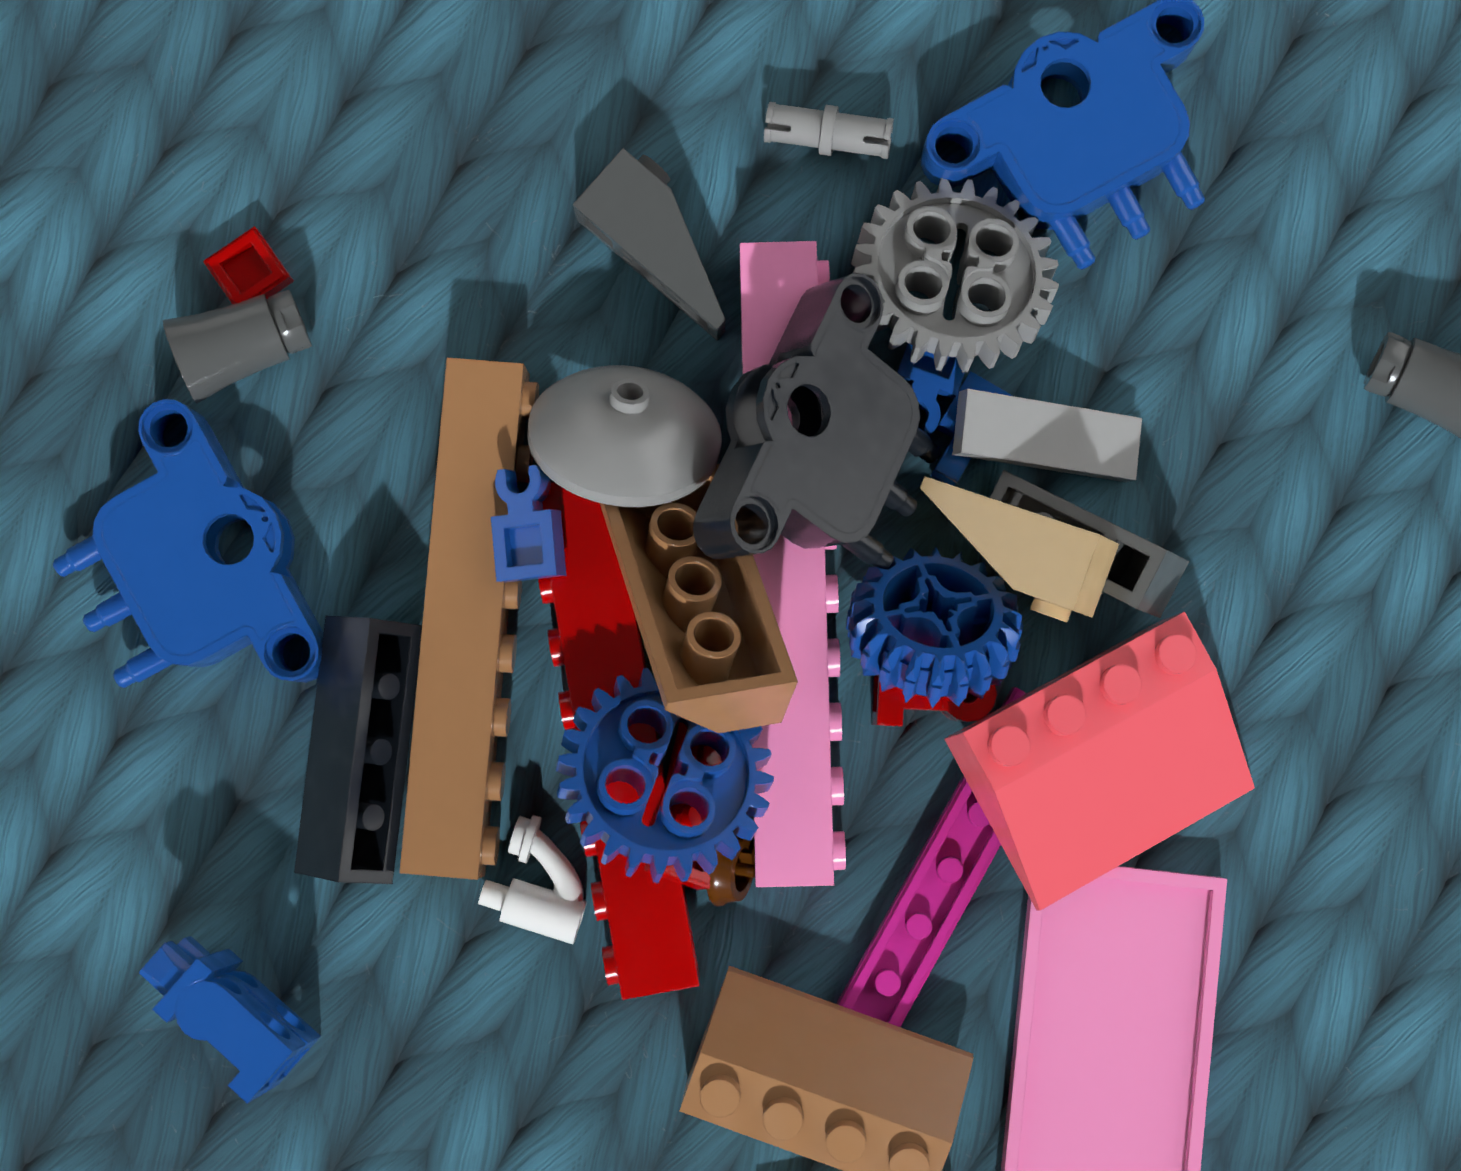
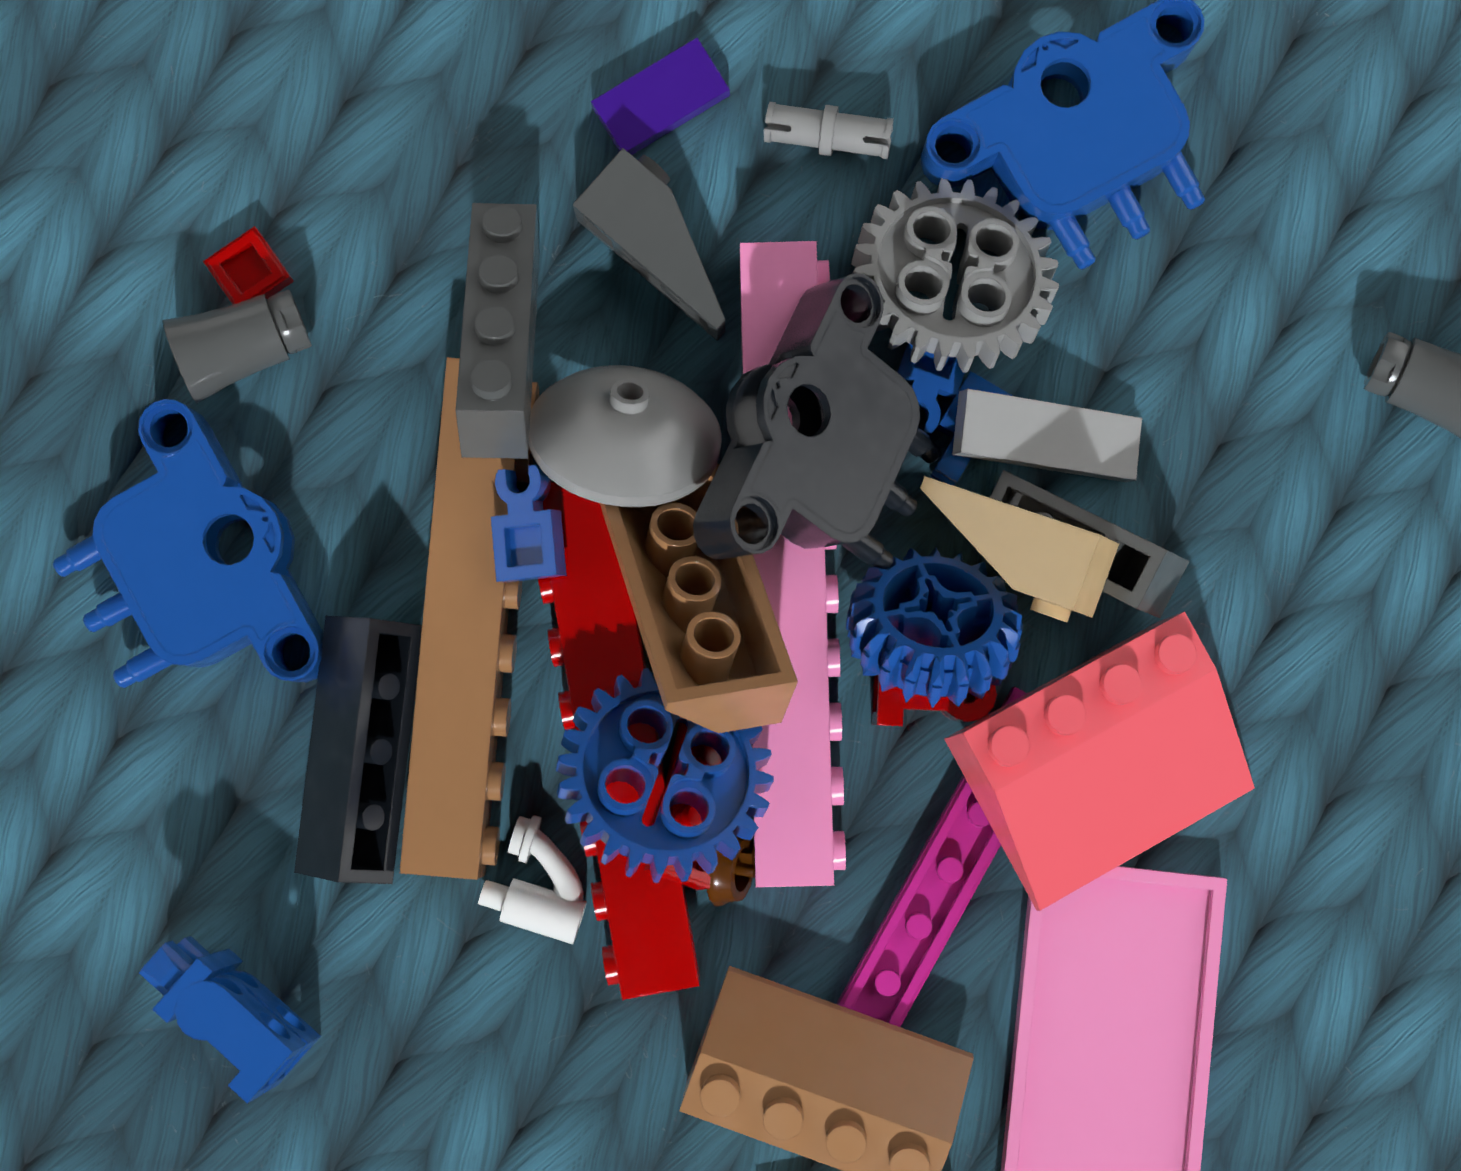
(498, 332): none -> dark grey brick
(661, 97): none -> dark purple tile

